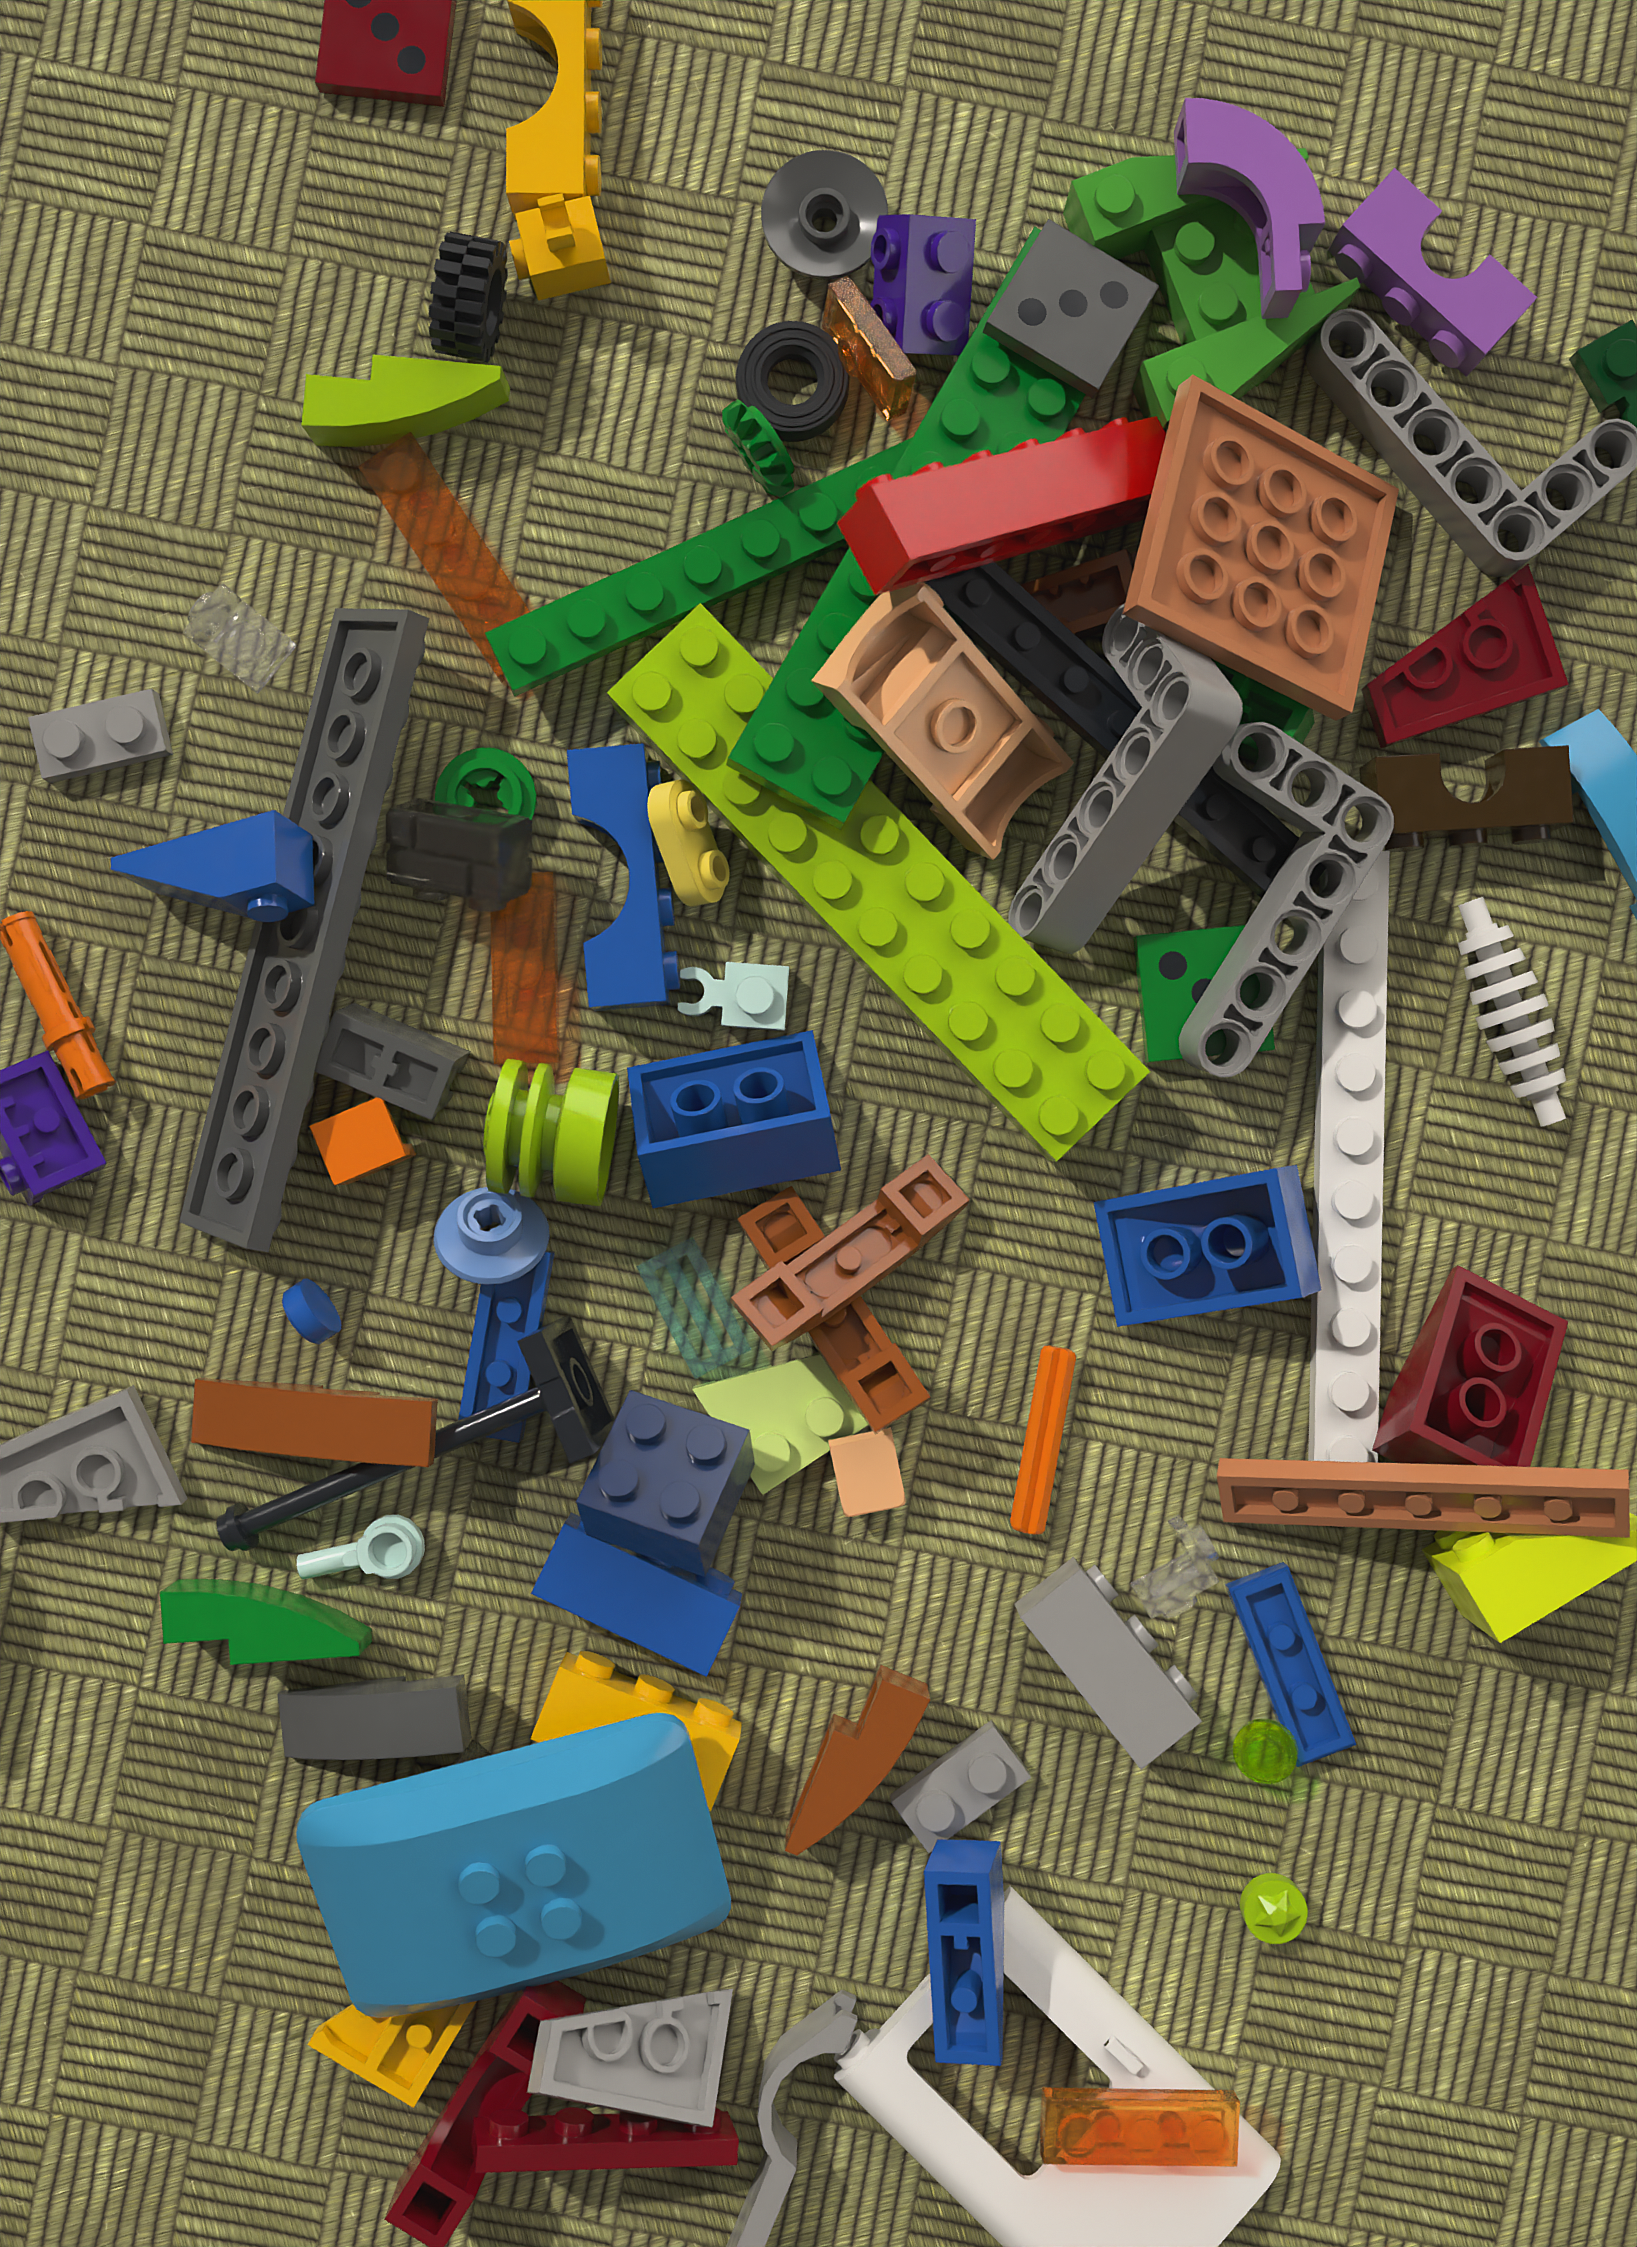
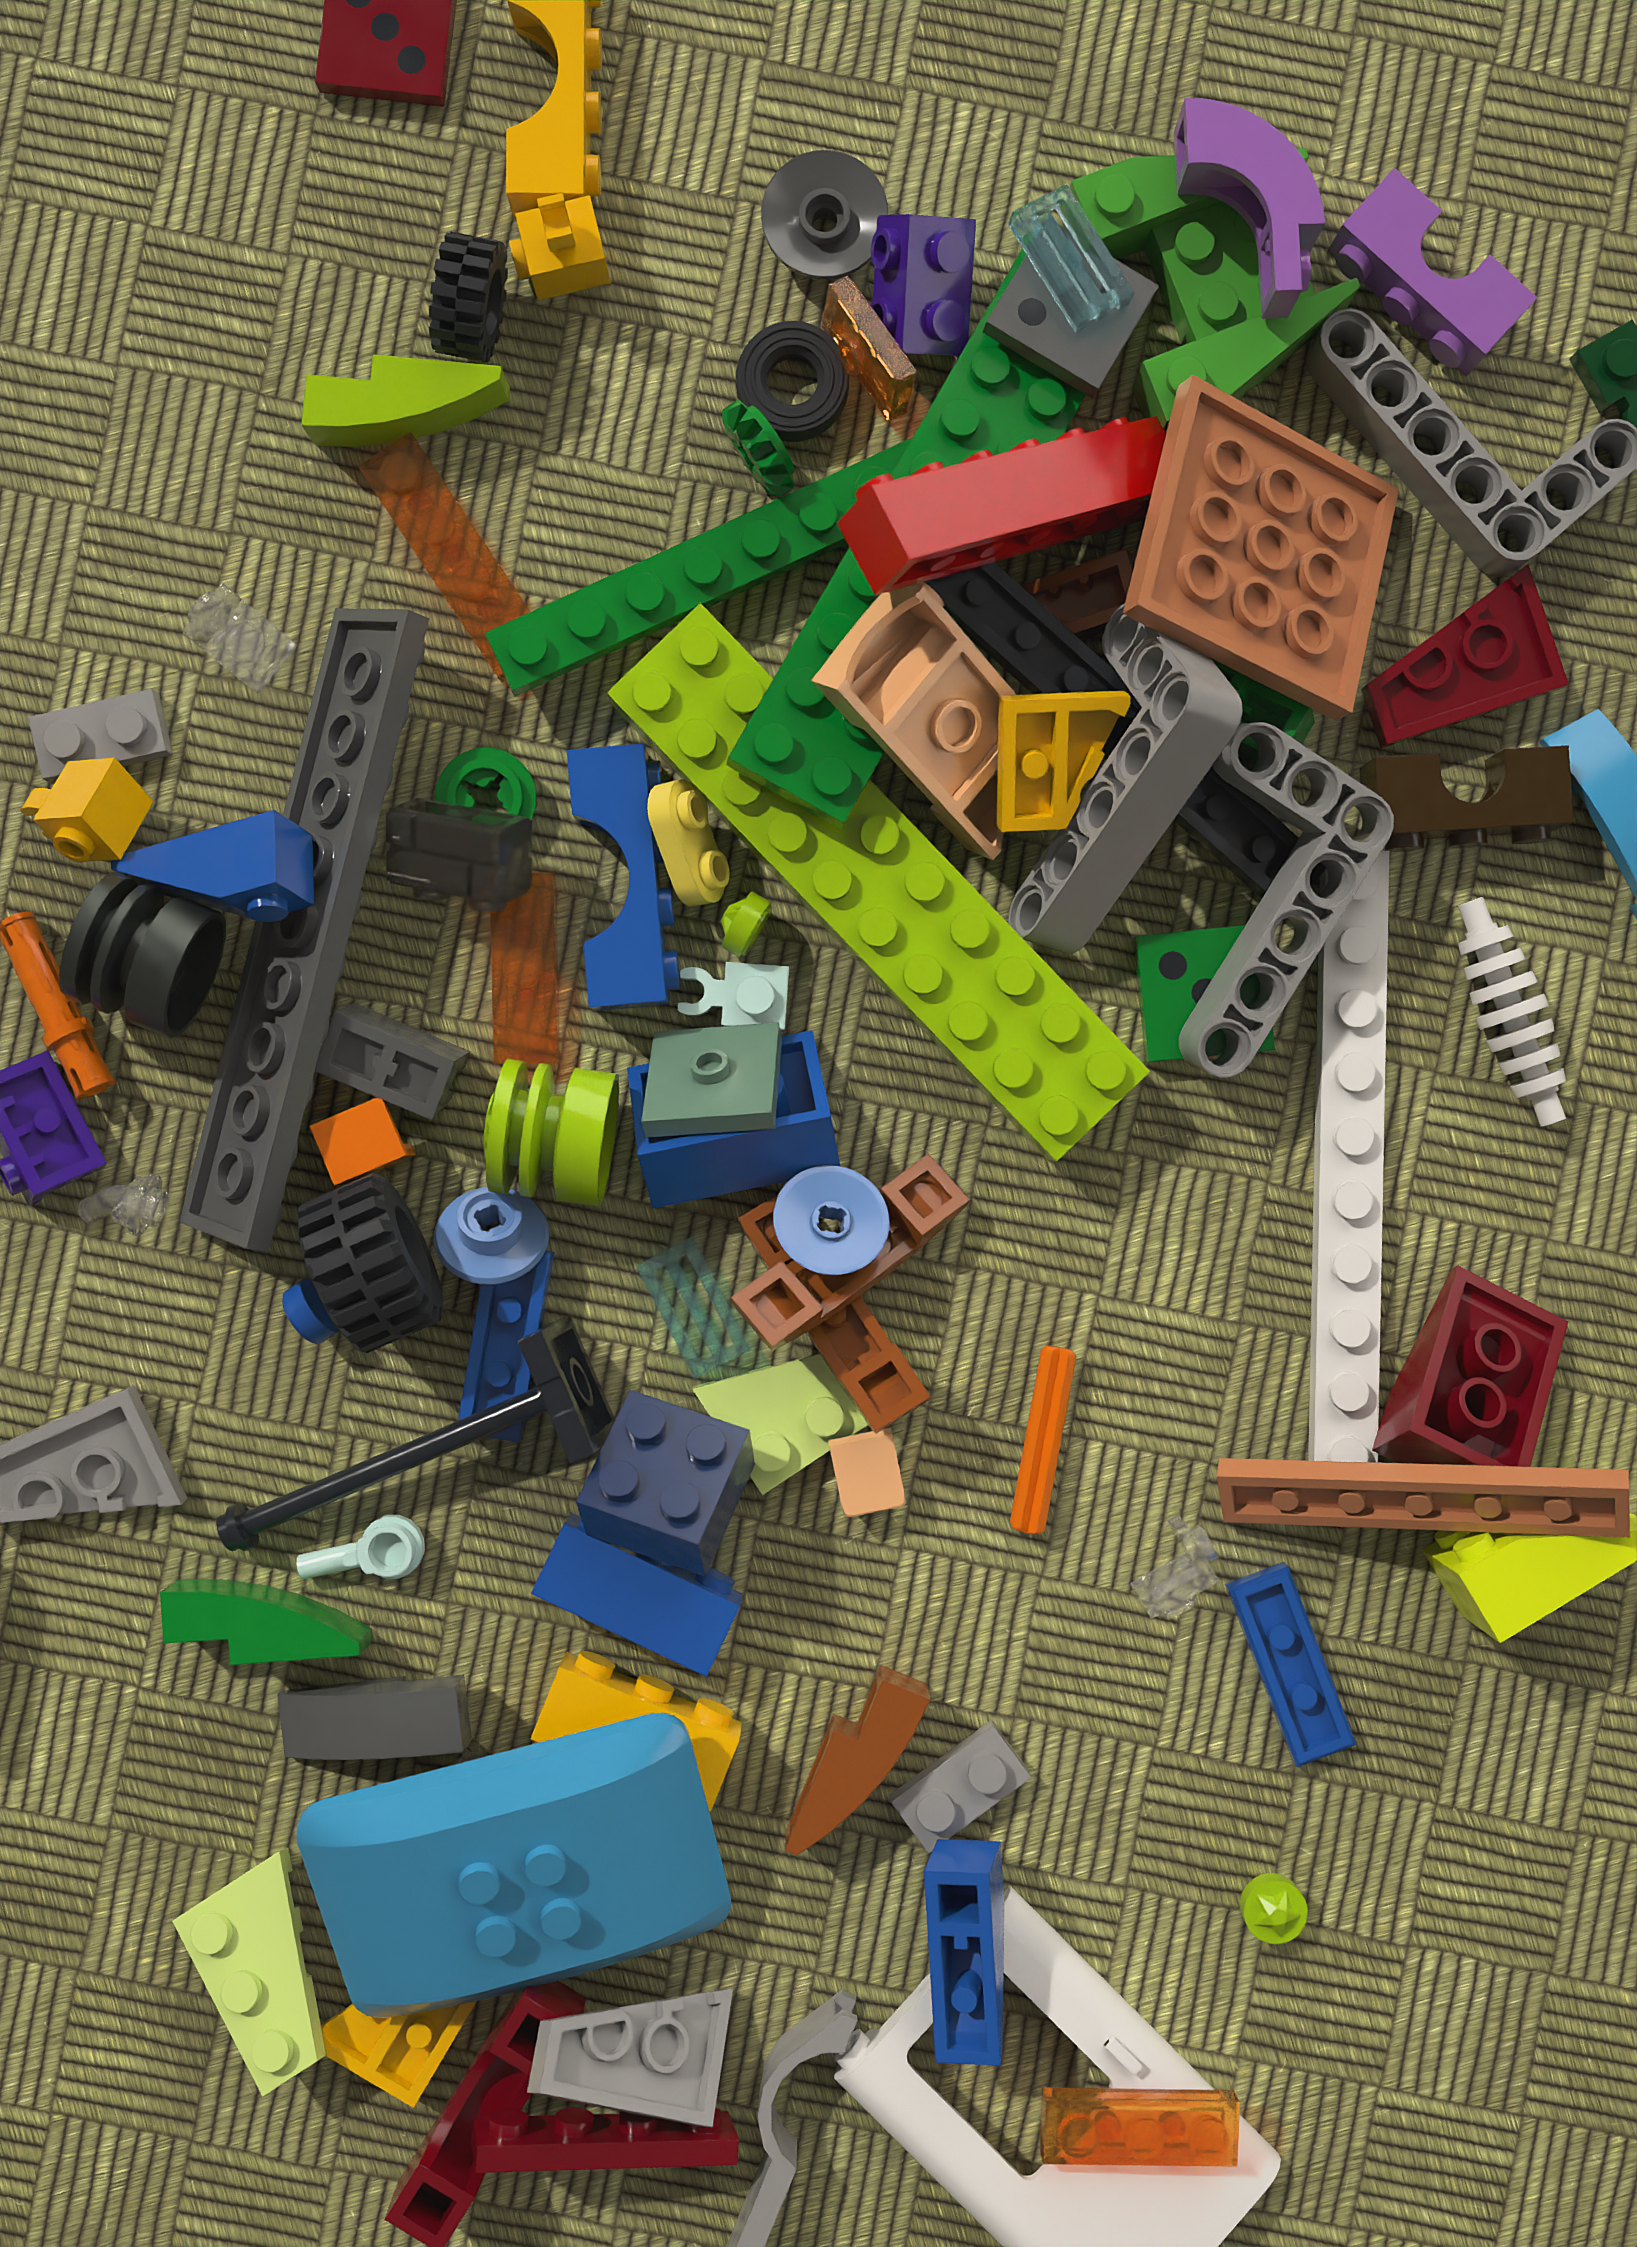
(90, 810): none -> yellow brick
(132, 1206): none -> clear plate
(142, 954): none -> pearl dark grey wheel
(256, 1971): none -> yellowish green wing
(314, 1422): dark orange slope -> none
(370, 1263): none -> black tyre
(713, 1080): none -> sand green plate
(744, 923): none -> lime tile
(831, 1194): none -> medium blue piece
(1048, 754): none -> yellow wing
(1095, 305): none -> clear light blue tile
(1110, 1660): light grey brick -> none
(1208, 1246): blue slope -> none
(1265, 1751): clear neon green plate -> none

